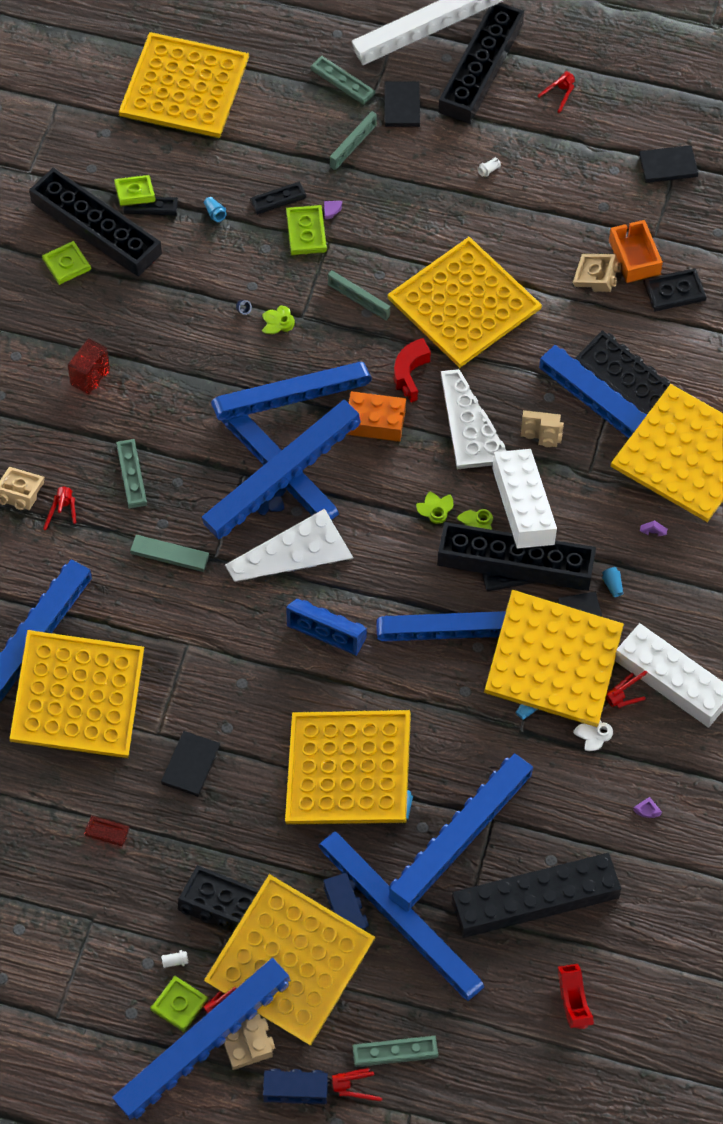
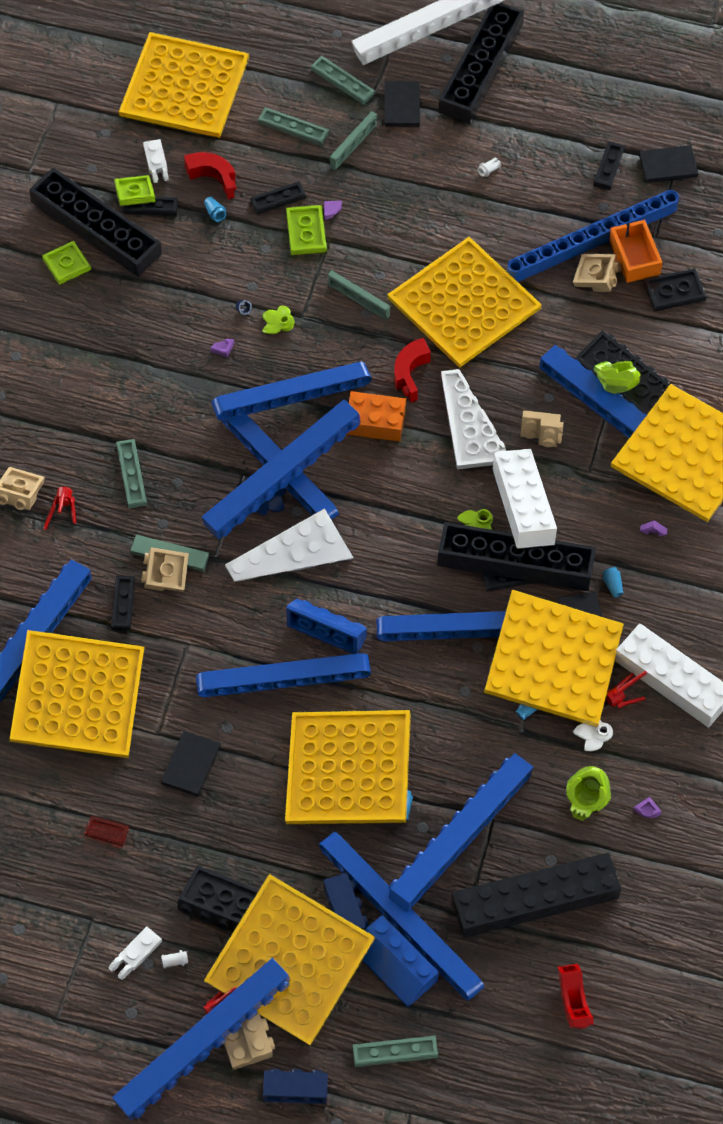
(88, 366): clear red brick -> none
(123, 603): none -> black tile
(136, 952): none -> white hinge
(155, 159): none -> white hinge
(165, 570): none -> tan plate
(179, 1004): lime tile -> none
(214, 166): none -> red arch
(222, 348): none -> medium lavender tile
(283, 675): none -> blue beam
(293, 126): none -> sand green tile
(342, 1082): red plant -> none
(398, 963): none -> blue slope
(434, 505): lime plate -> none
(564, 82): red plant -> none
(588, 791): none -> lime helmet
(590, 236): none -> blue beam
(609, 165): none -> black plate
(617, 376): none -> lime helmet

